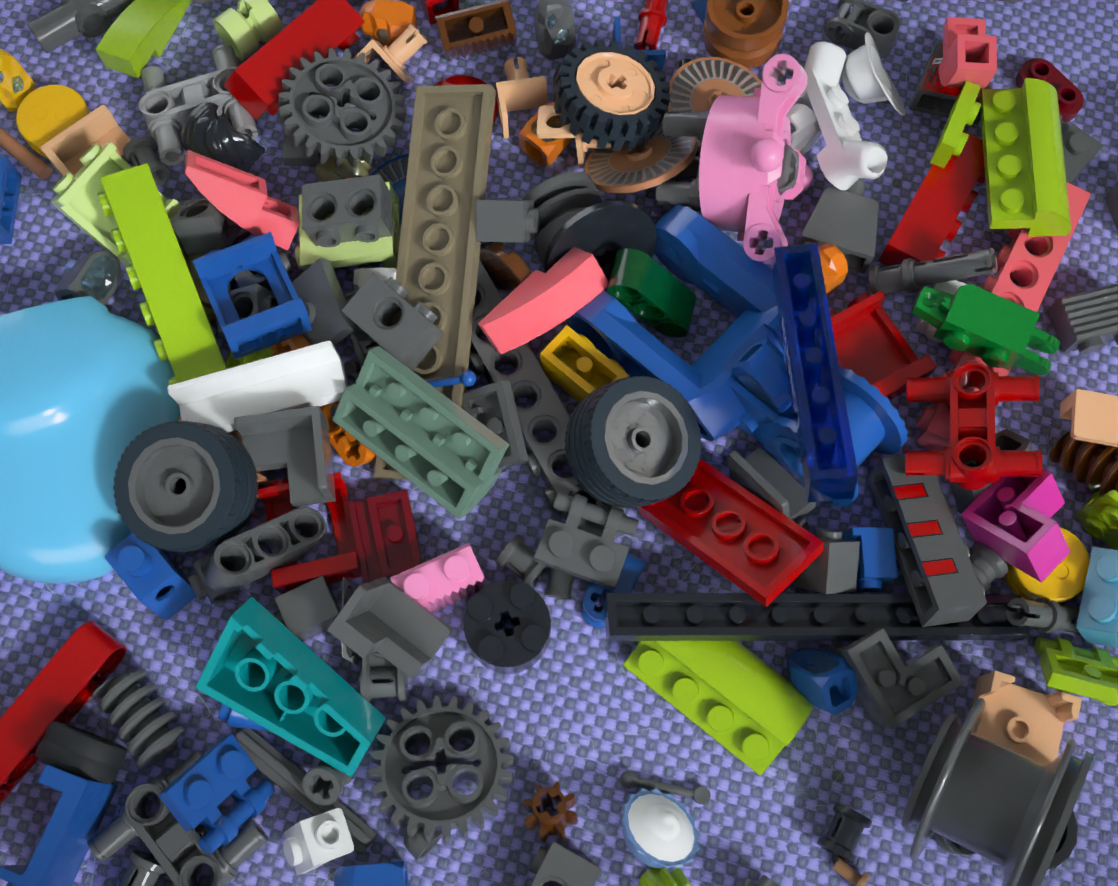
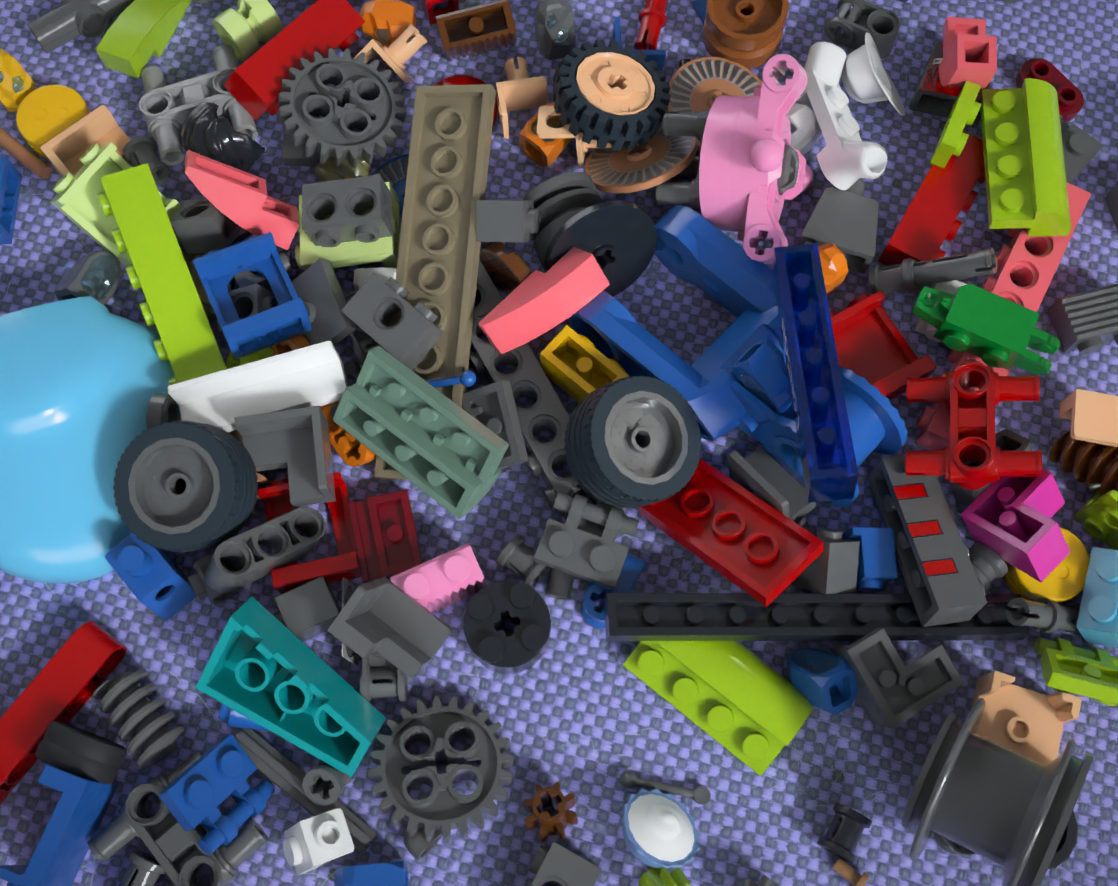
(158, 409): none -> dark grey tile
(651, 293): dark green beam -> none

